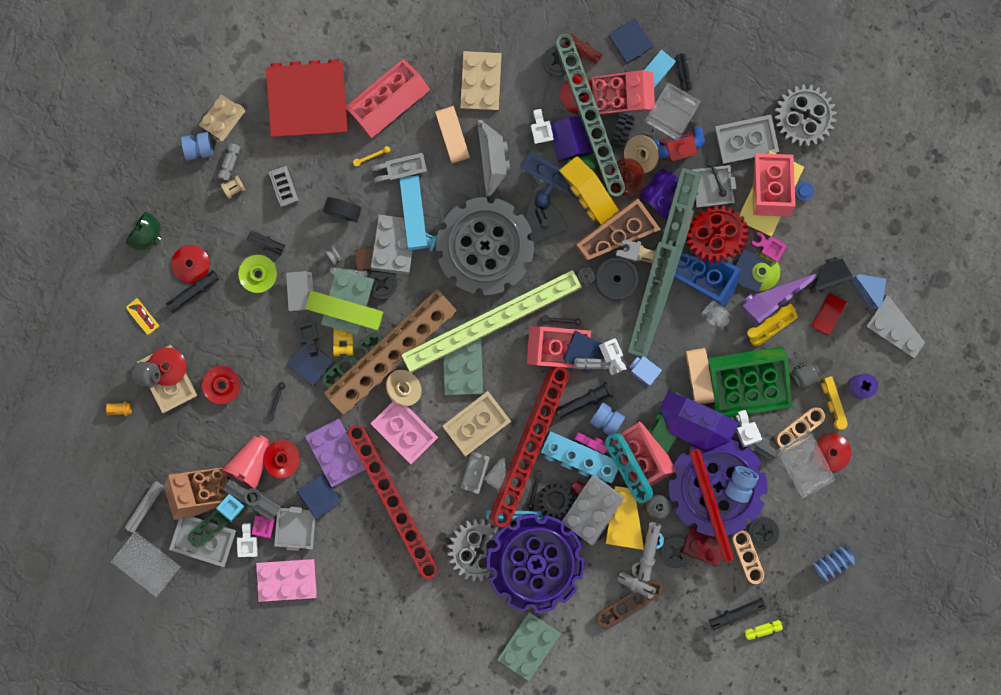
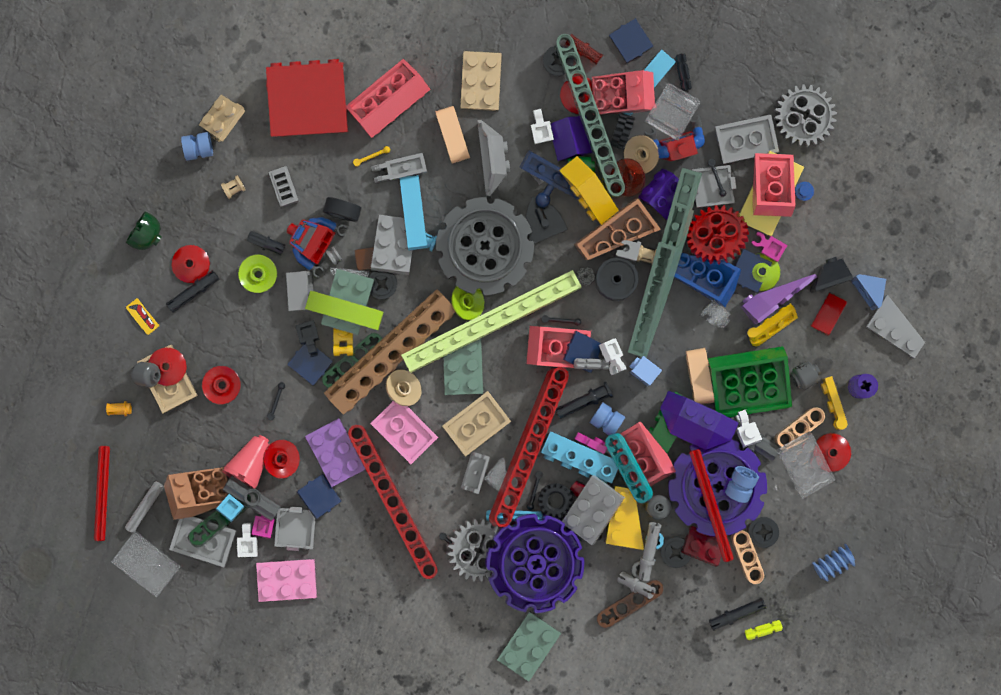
(101, 493): none -> red axle
(229, 161): light grey axle -> none
(311, 240): none -> torso
(473, 303): none -> lime dish

